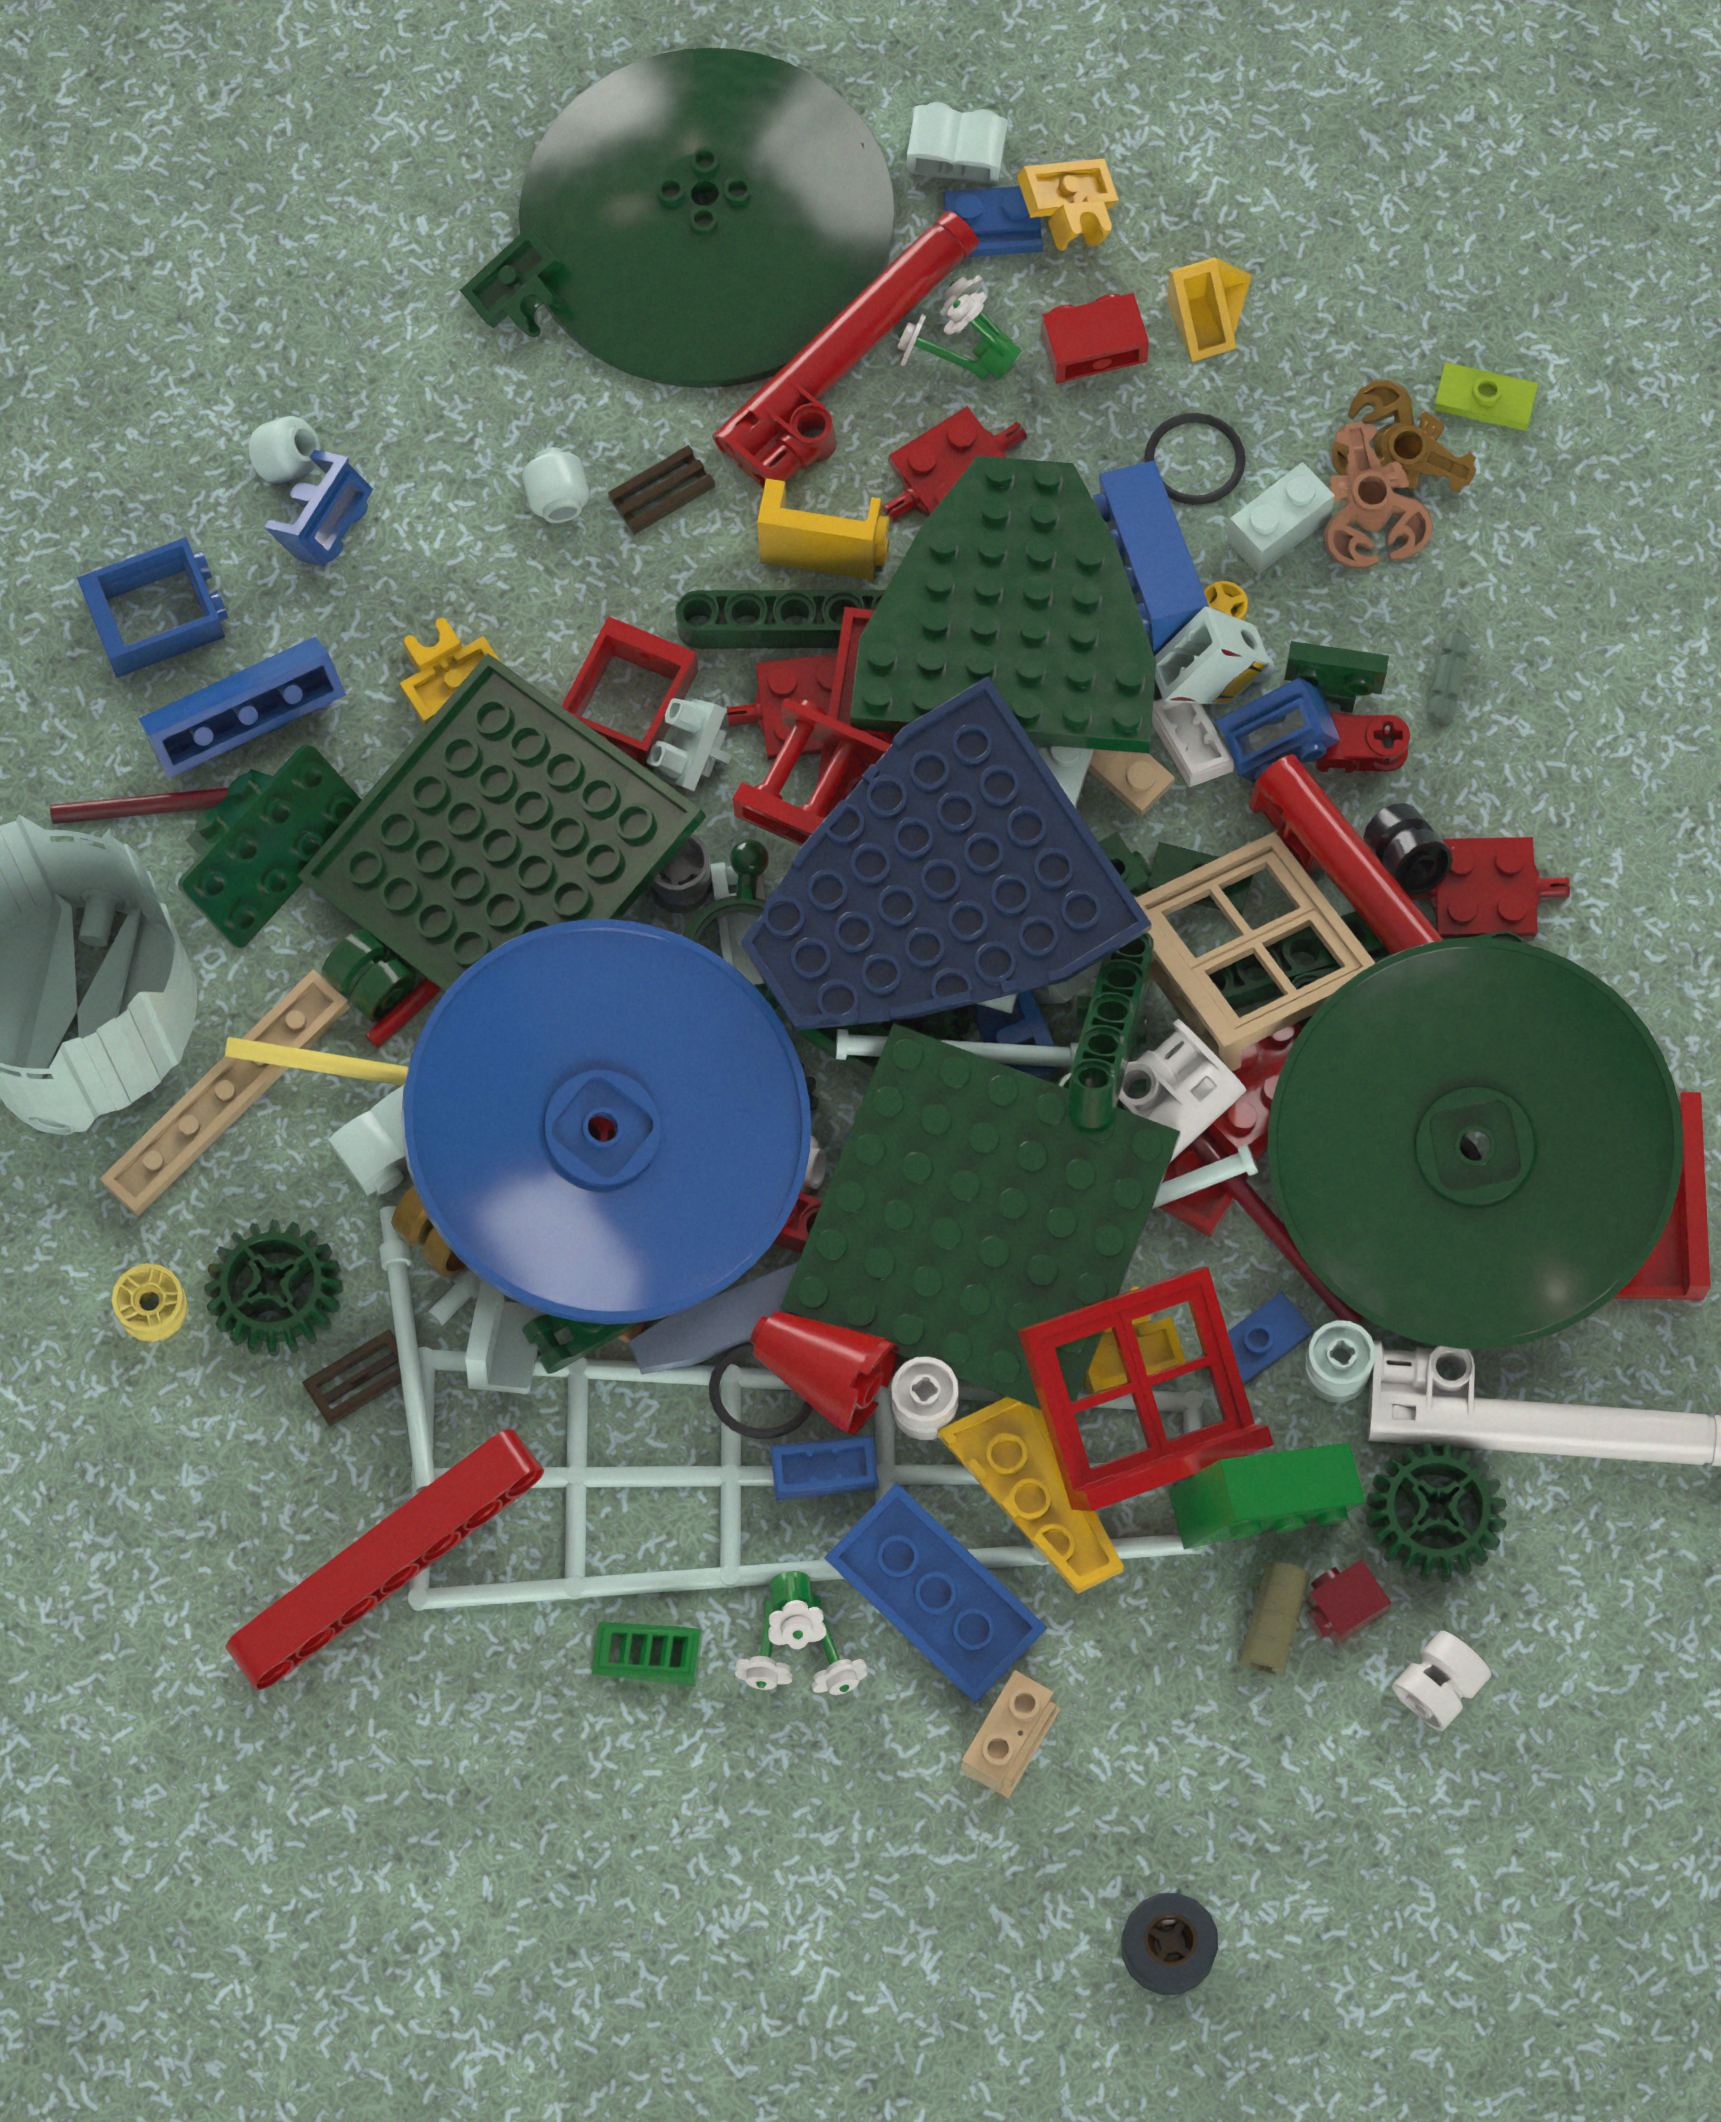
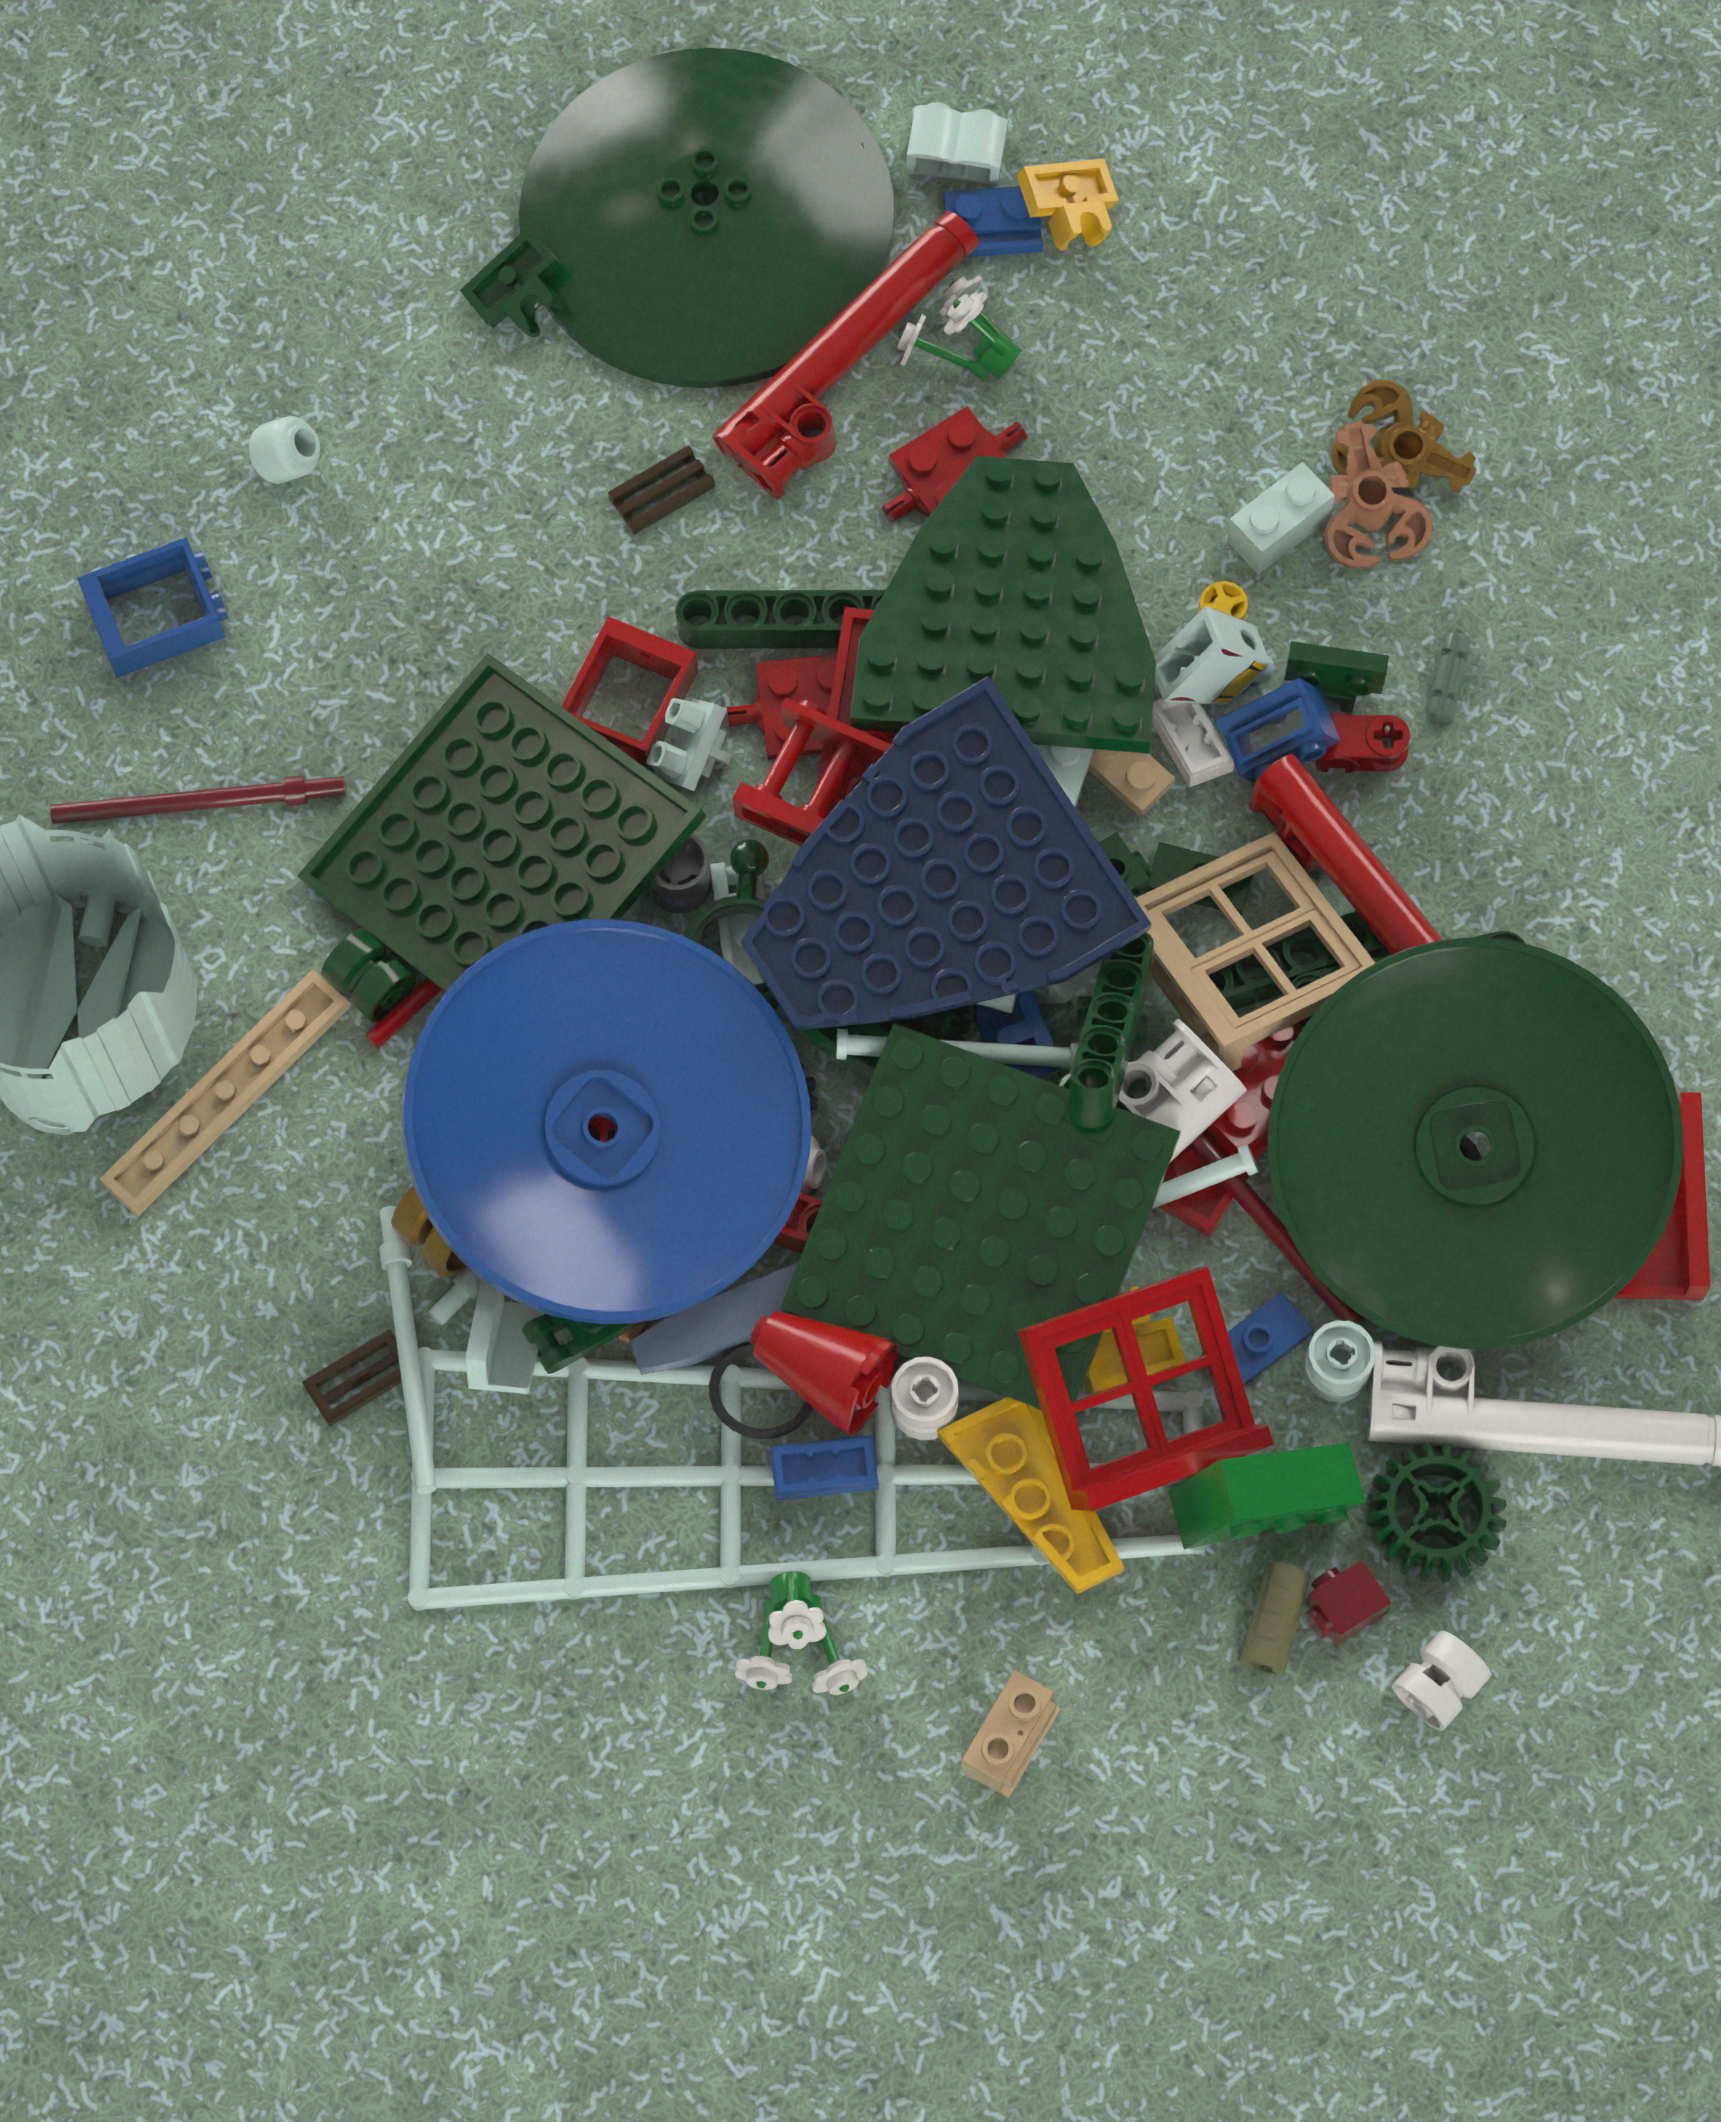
(141, 1284): light yellow wheel -> none
(242, 707): blue brick -> none
(257, 1299): dark green gear -> none
(262, 841): dark green bracket -> none
(316, 1061): light yellow bar -> none
(327, 511): blue window -> none
(374, 1145): light aqua brick -> none
(384, 1559): red beam -> none
(439, 669): yellow plate -> none
(556, 485): light aqua head -> none
(683, 1675): green slope -> none
(820, 540): yellow panel -> none
(935, 1593): blue plate -> none
(1094, 337): red brick -> none
(1151, 550): blue wedge -> none
(1176, 1926): black wheel -> none
(1207, 305): yellow slope -> none
(1214, 422): black tyre -> none
(1408, 848): black wheel -> none
(1485, 396): lime plate -> none
(1491, 888): red plate -> none

